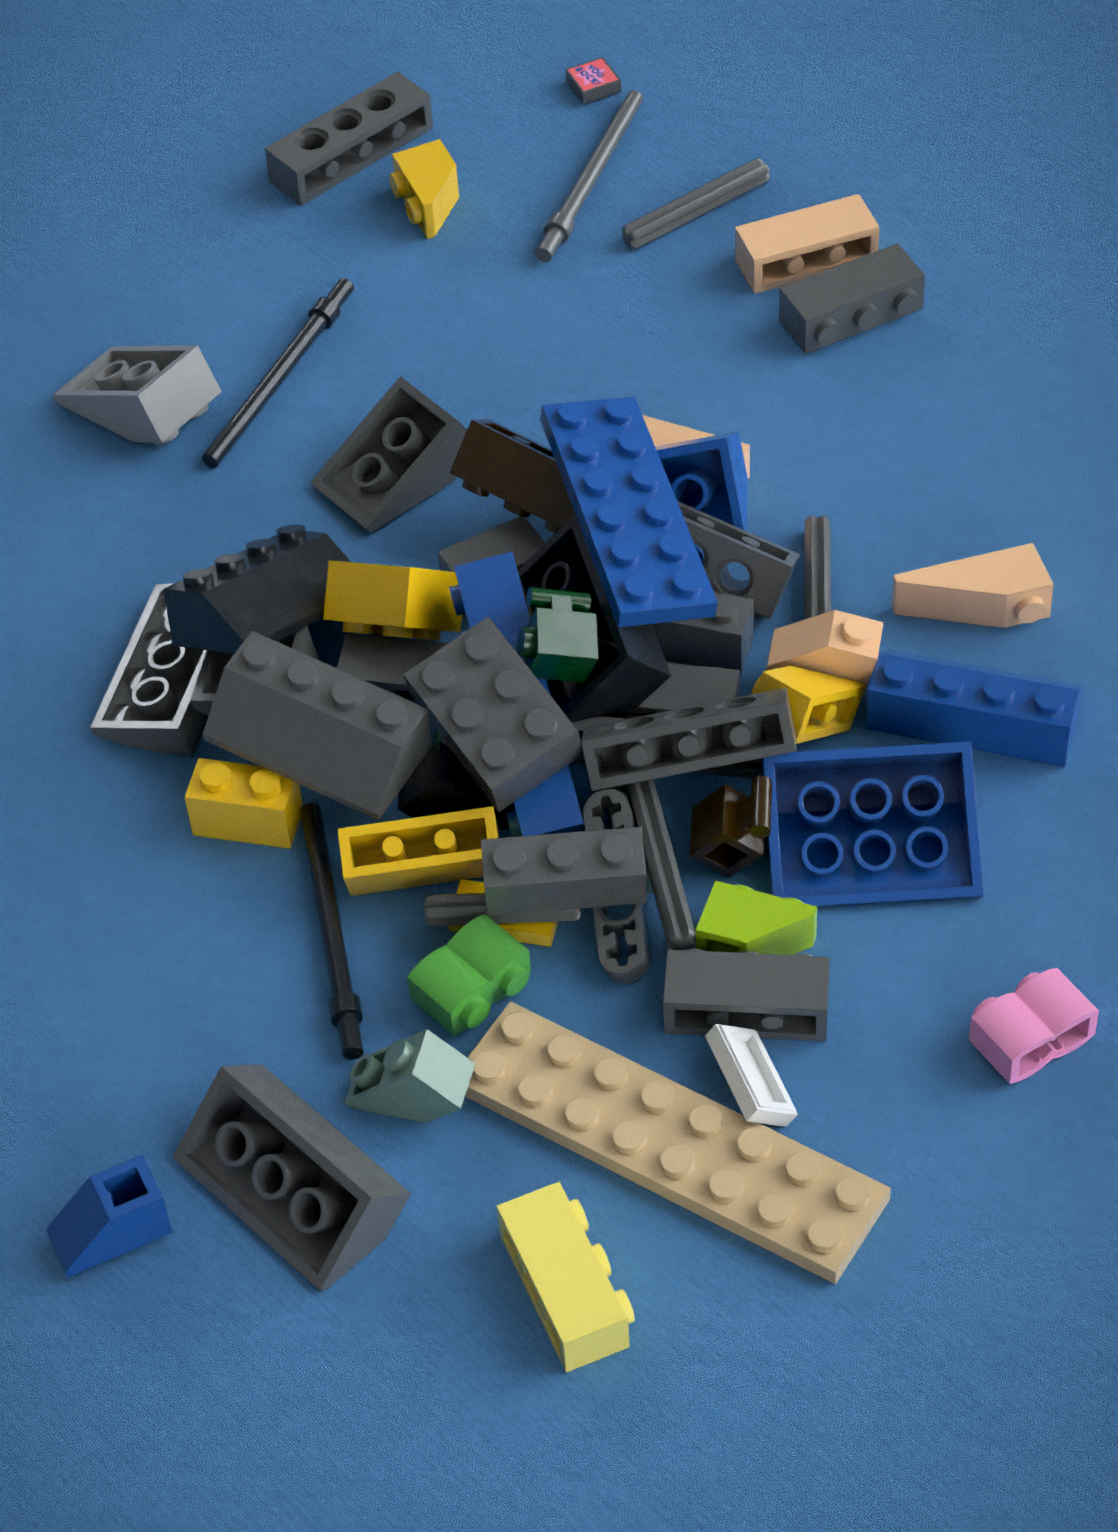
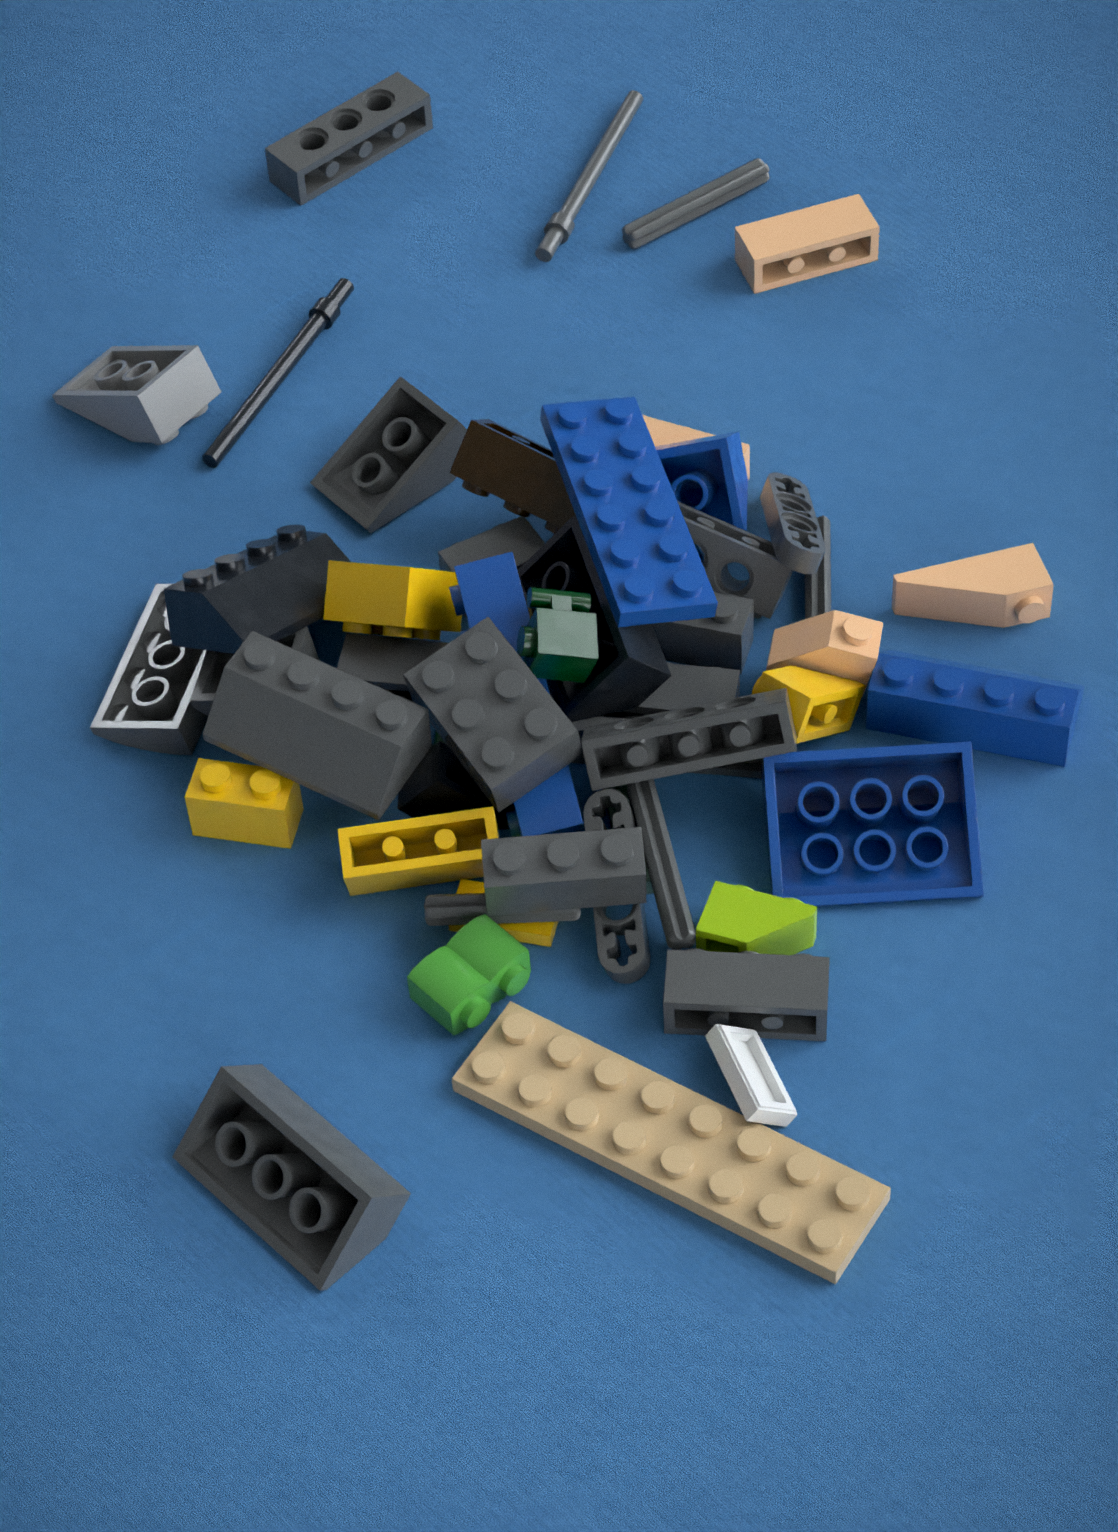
(109, 1217): blue slope -> none
(344, 1005): black bar -> none
(411, 1079): sand green slope -> none
(427, 184): yellow slope -> none
(565, 1276): light yellow brick -> none
(593, 80): tile -> none
(731, 827): dark brown brick -> none
(792, 523): none -> dark grey beam
(851, 298): dark grey brick -> none
(1032, 1025): bright pink brick -> none

